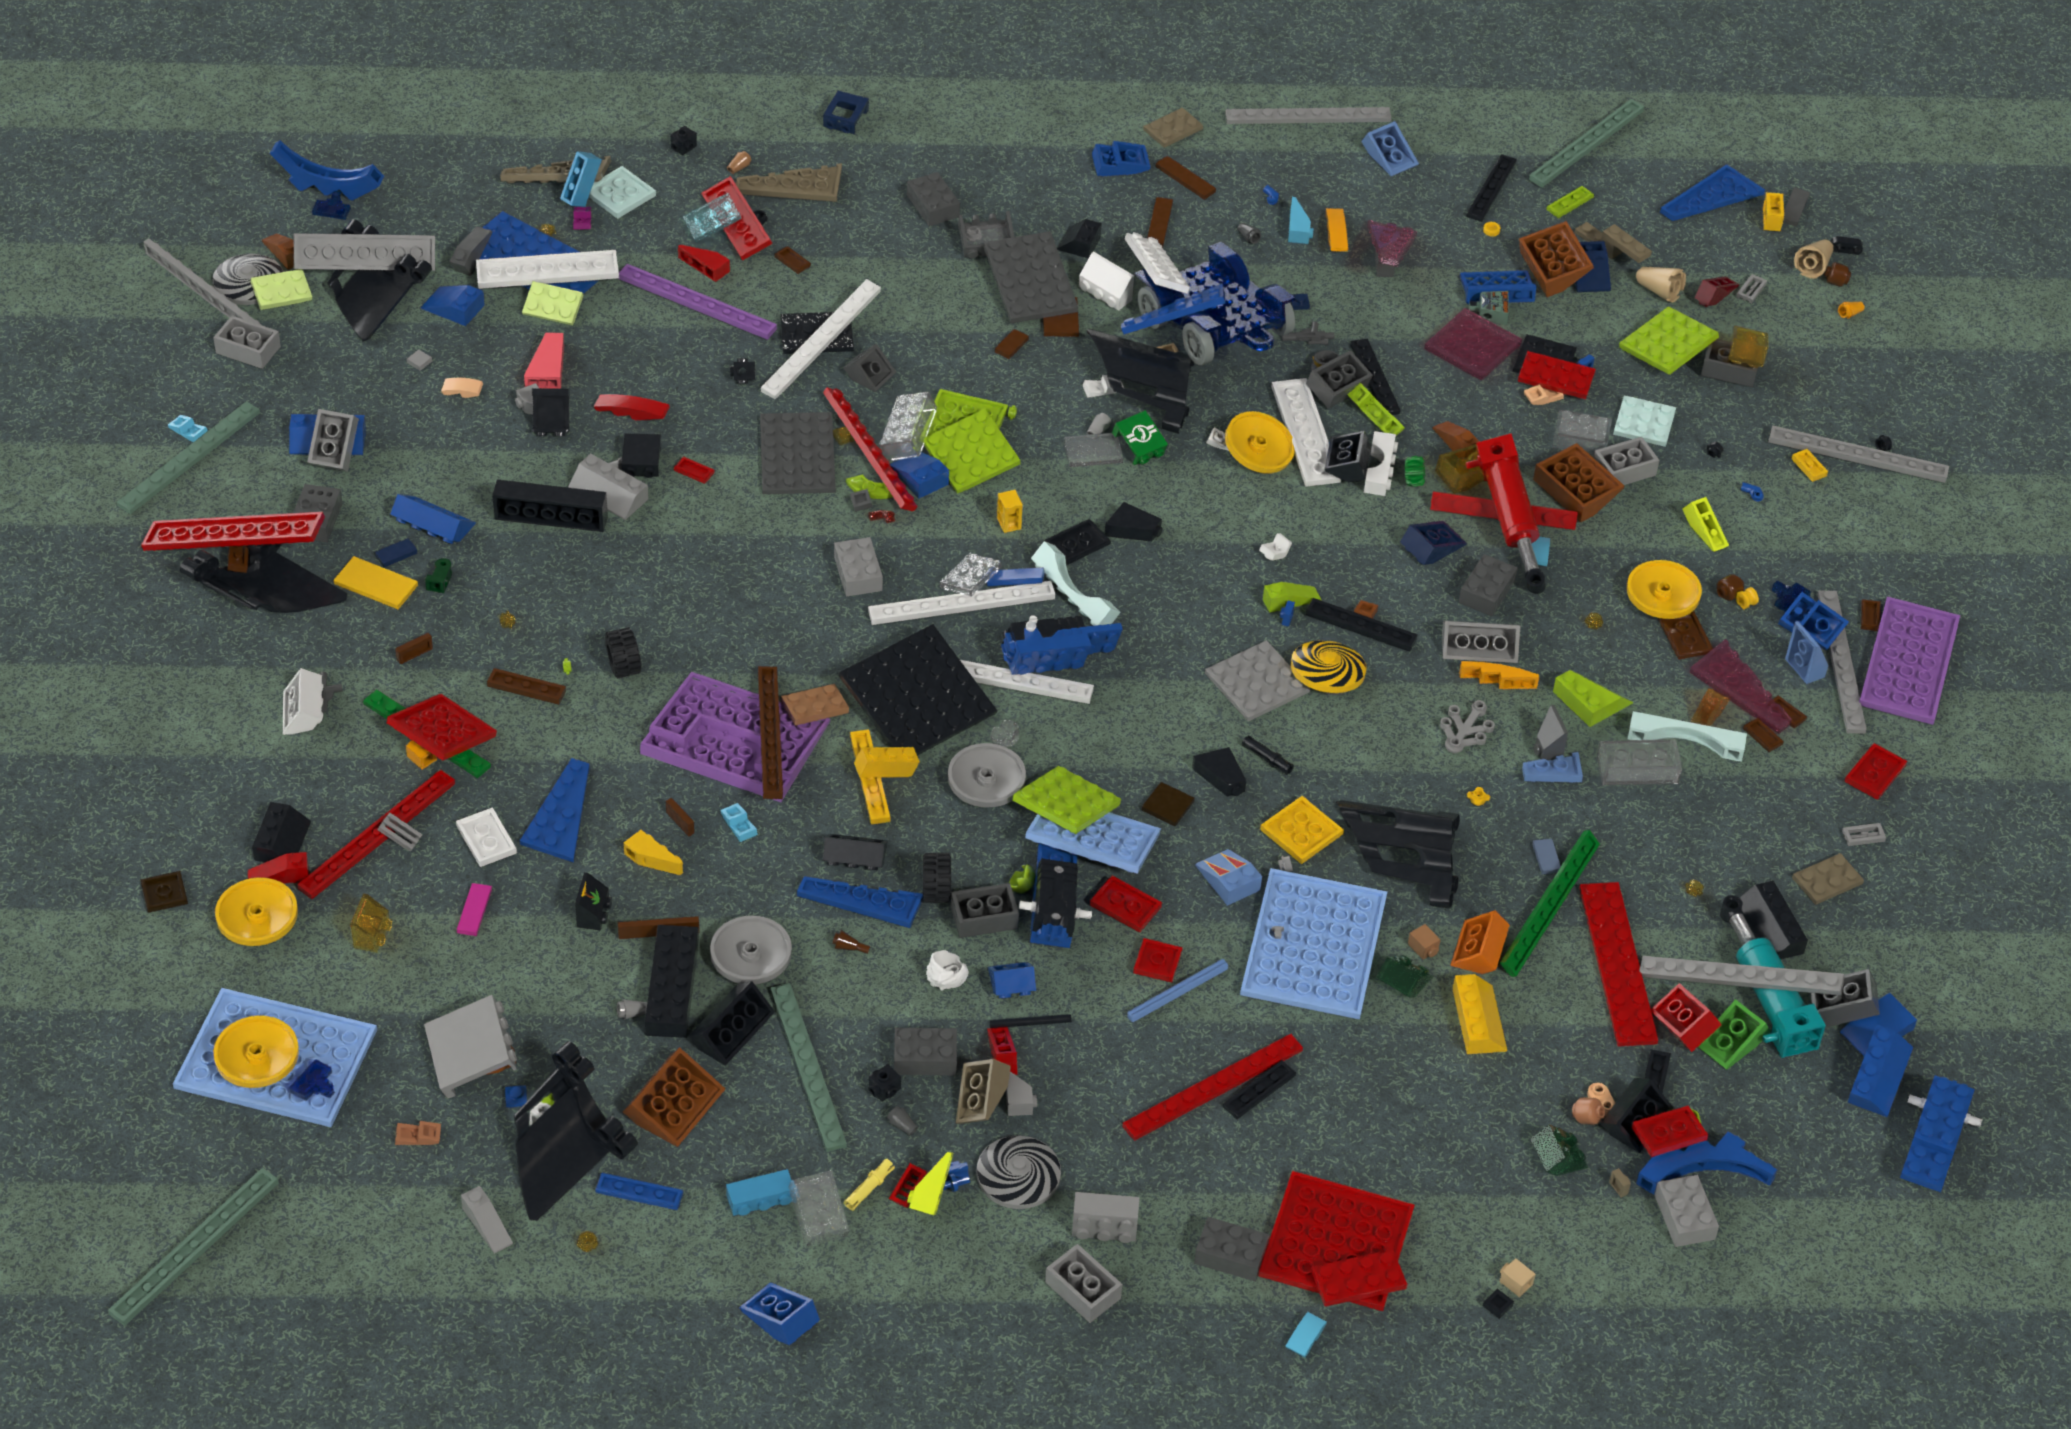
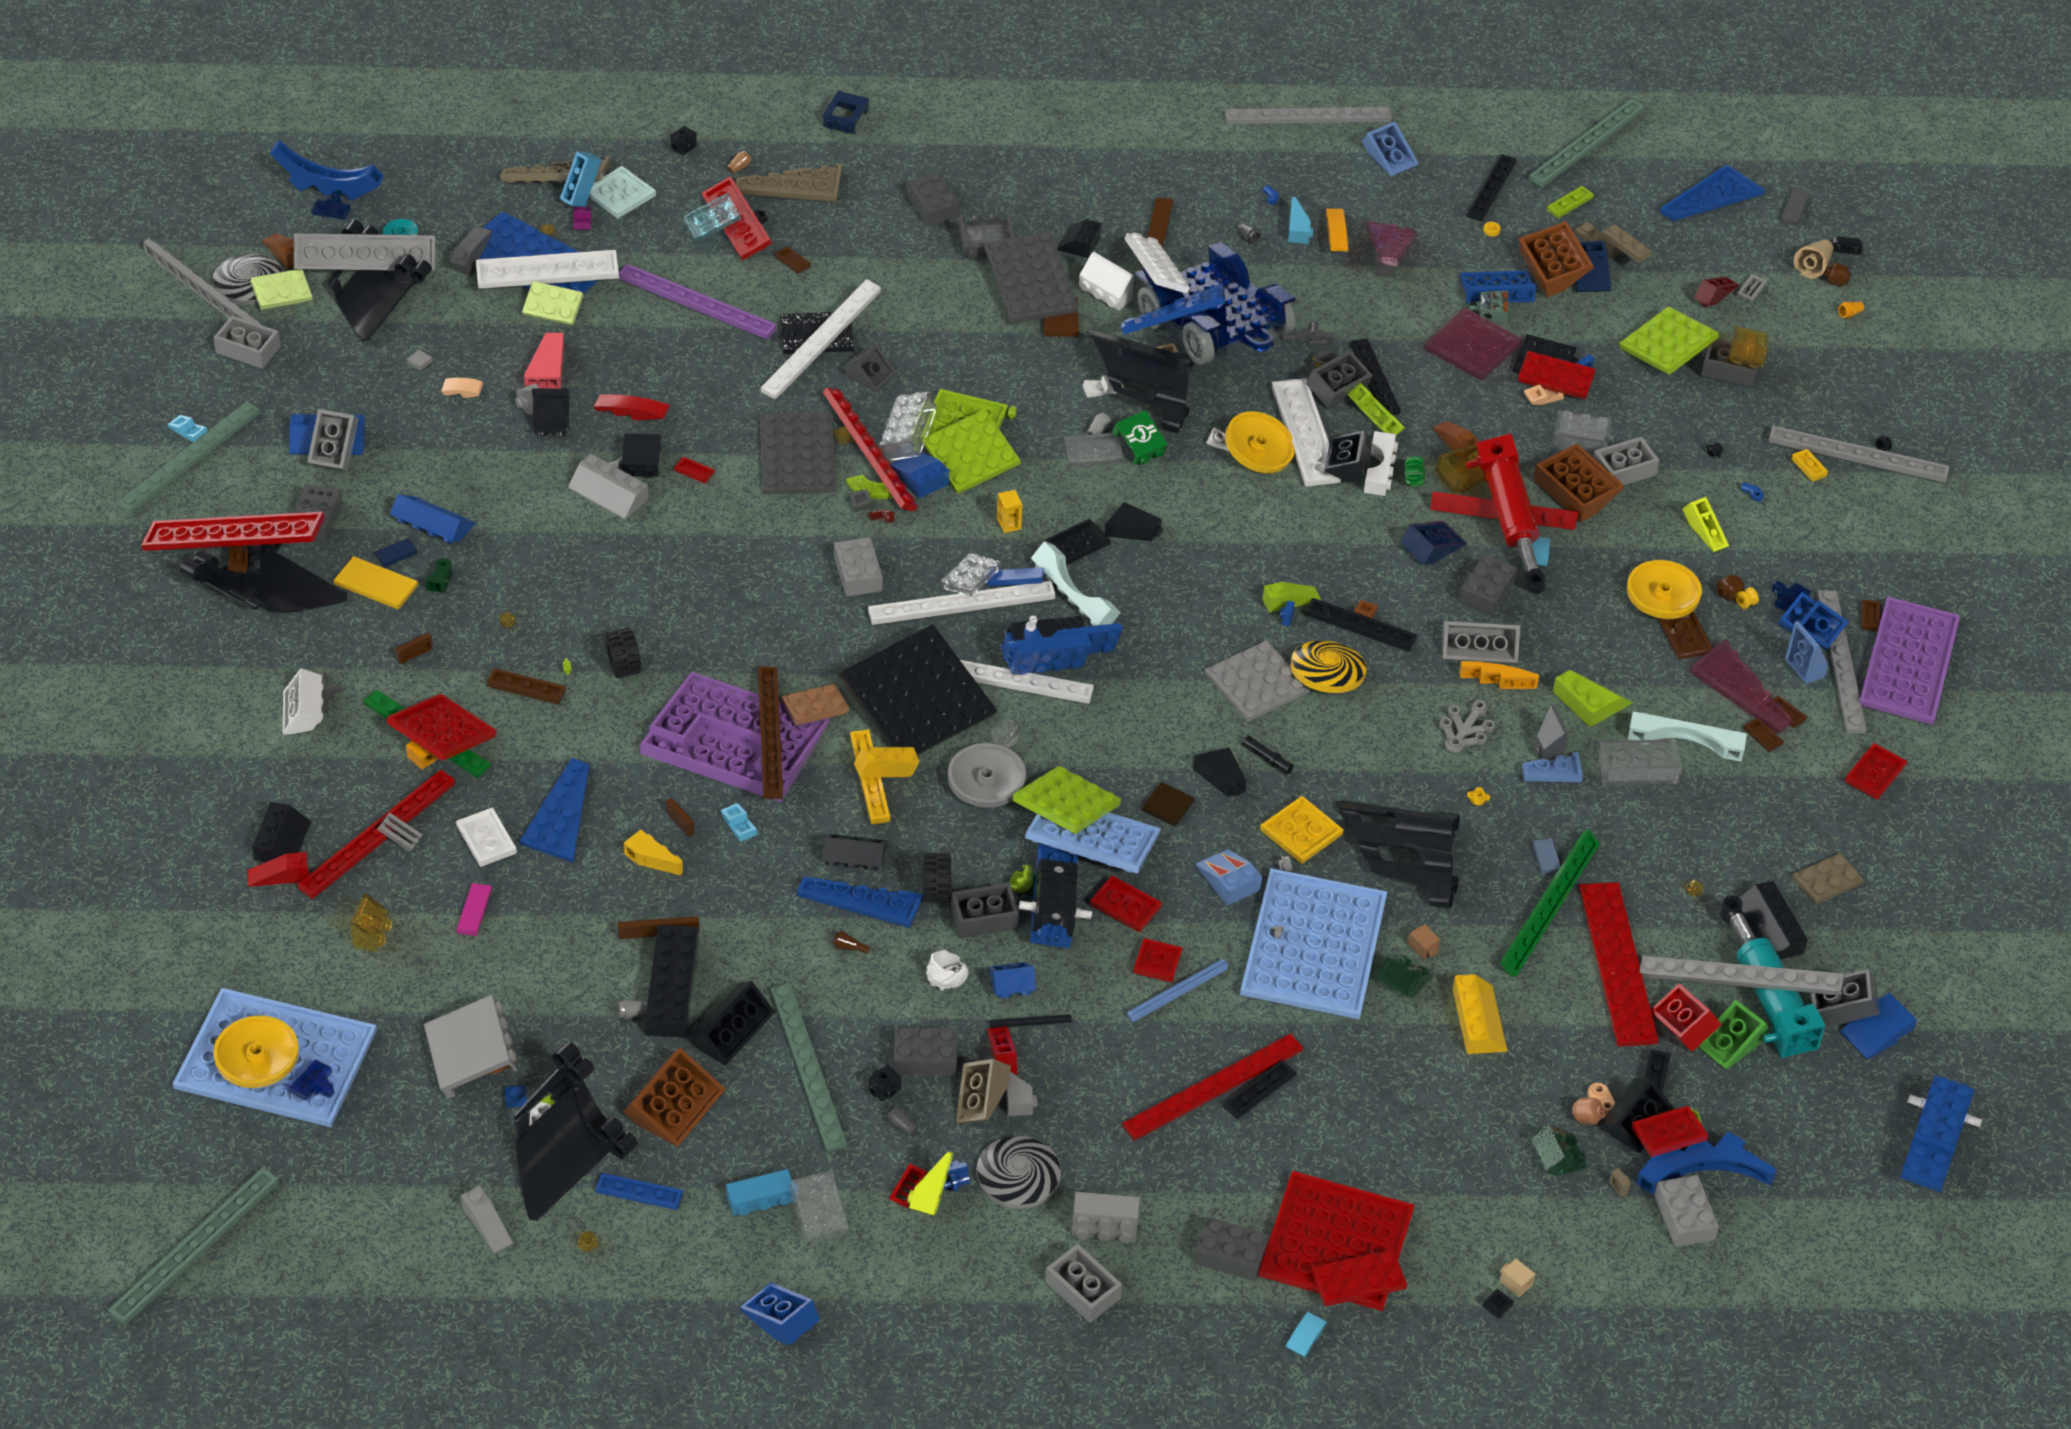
(164, 891): dark brown tile -> none
(256, 911): yellow dish -> none
(400, 227): none -> teal dish
(424, 1134): nougat slope -> none
(455, 303): blue slope -> none
(550, 505): black brick -> none
(592, 903): black slope -> none
(705, 261): red slope -> none
(743, 363): black brick -> none
(751, 949): light grey dish -> none
(873, 1180): light yellow pin -> none
(1011, 344): reddish brown tile -> none
(1120, 159): blue slope -> none
(1173, 127): dark tan plate -> none
(1185, 177): reddish brown tile -> none
(1277, 549): white bracket -> none
(1301, 302): dark blue plate -> none
(1481, 943): orange slope -> none
(1594, 620): clear yellow plate -> none
(1644, 420): light aqua plate -> none
(1662, 281): tan cone -> none
(1710, 707): clear orange slope -> none
(1773, 211): yellow brick -> none
(1864, 837): light grey tile -> none
(1881, 1071): blue slope -> none

